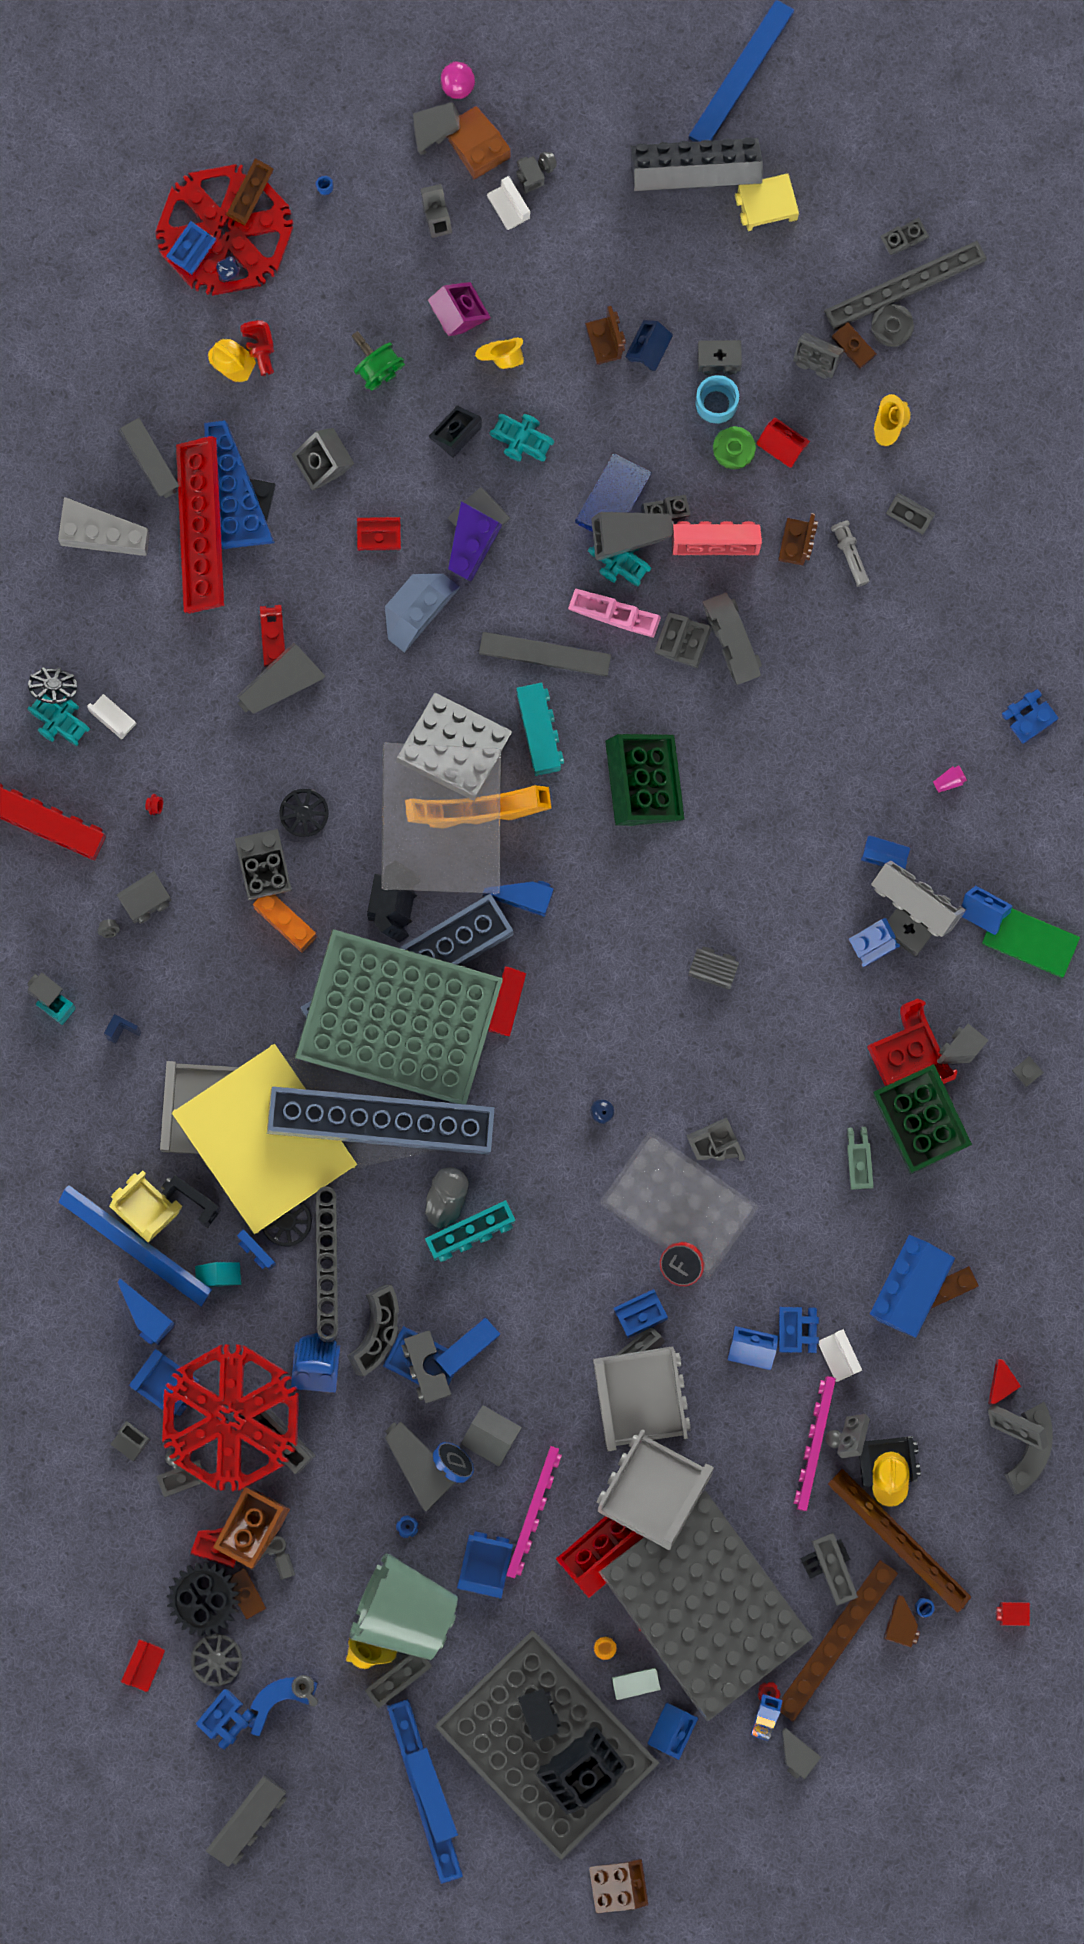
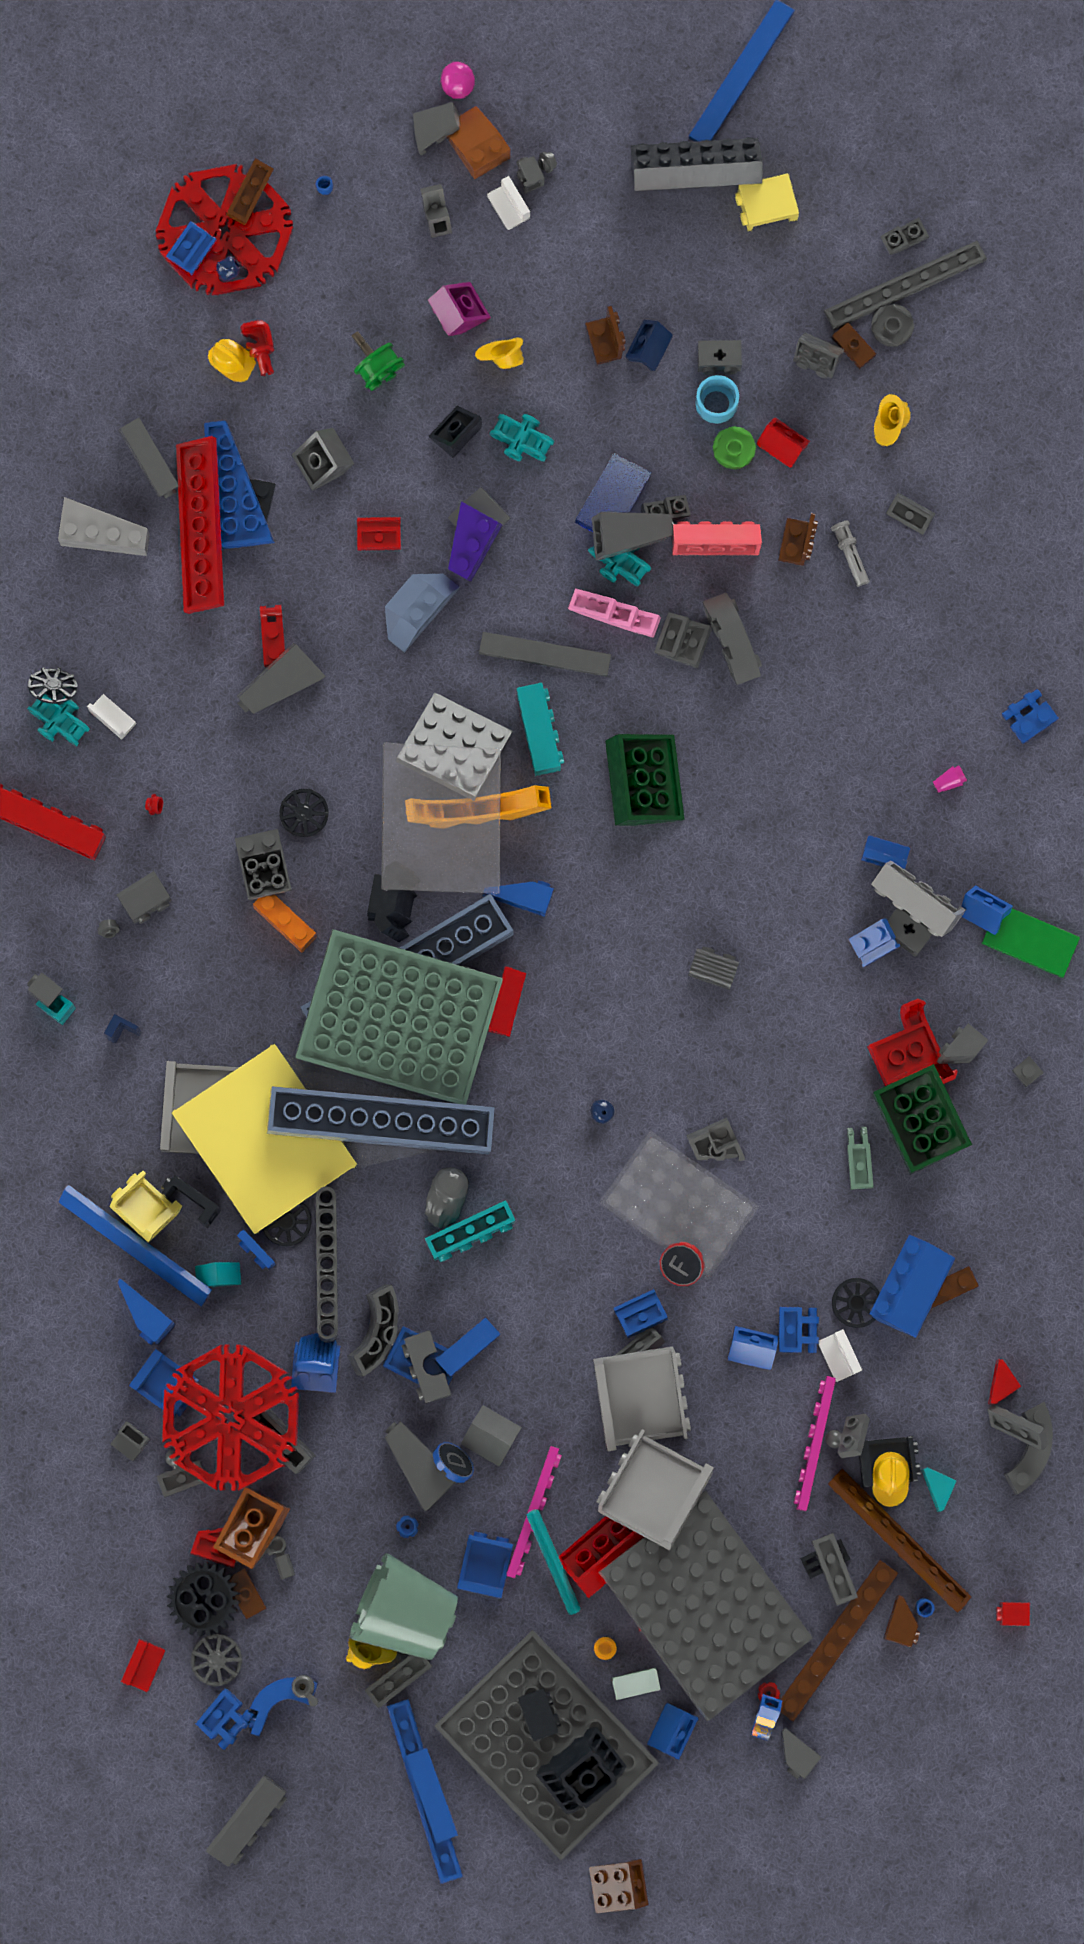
(553, 1562): none -> teal axle
(855, 1302): none -> black wheel
(939, 1487): none -> teal slope

